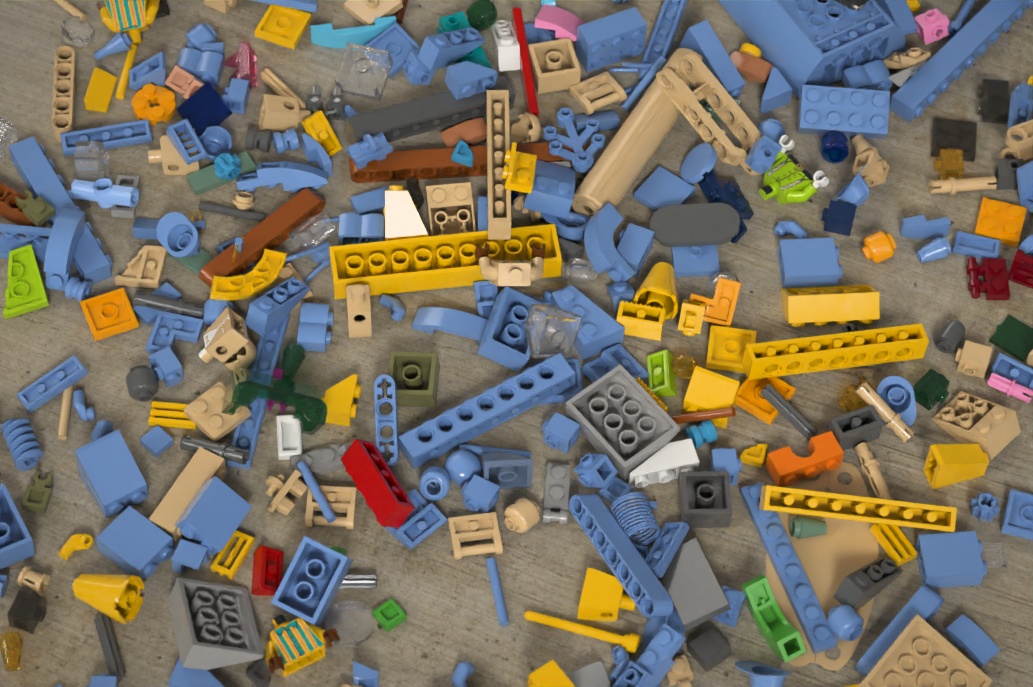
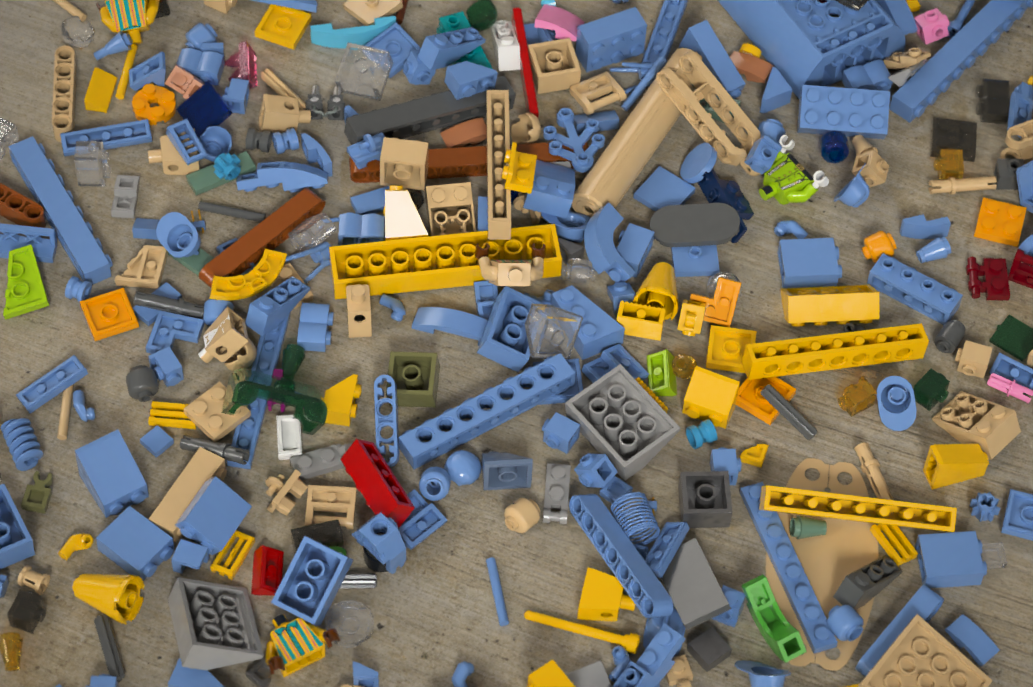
(36, 210): olive plate -> none
(61, 246): medium blue arch -> none
(102, 427): medium blue arm -> none
(105, 193): light blue piece -> none
(238, 246): piece -> none
(243, 200): tan plate -> none
(316, 491): medium blue bar -> none
(321, 131): yellow slope -> none
(326, 533): none -> clear smoke brick
(381, 544): none -> medium blue piece
(389, 615): bright green tile -> none
(404, 163): none -> tan brick
(463, 154): dark azure tile -> none
(475, 528): tan plate -> none
(479, 450): medium blue bar -> none
(480, 495): medium blue brick -> none
(666, 464): white slope -> none
(704, 415): dark orange bar -> none
(788, 468): orange arch -> none
(839, 217): dark blue brick -> none
(856, 427): dark grey brick -> none
(891, 419): tan pin -> none
(914, 289): none -> medium blue brick
(975, 245): medium blue tile -> none

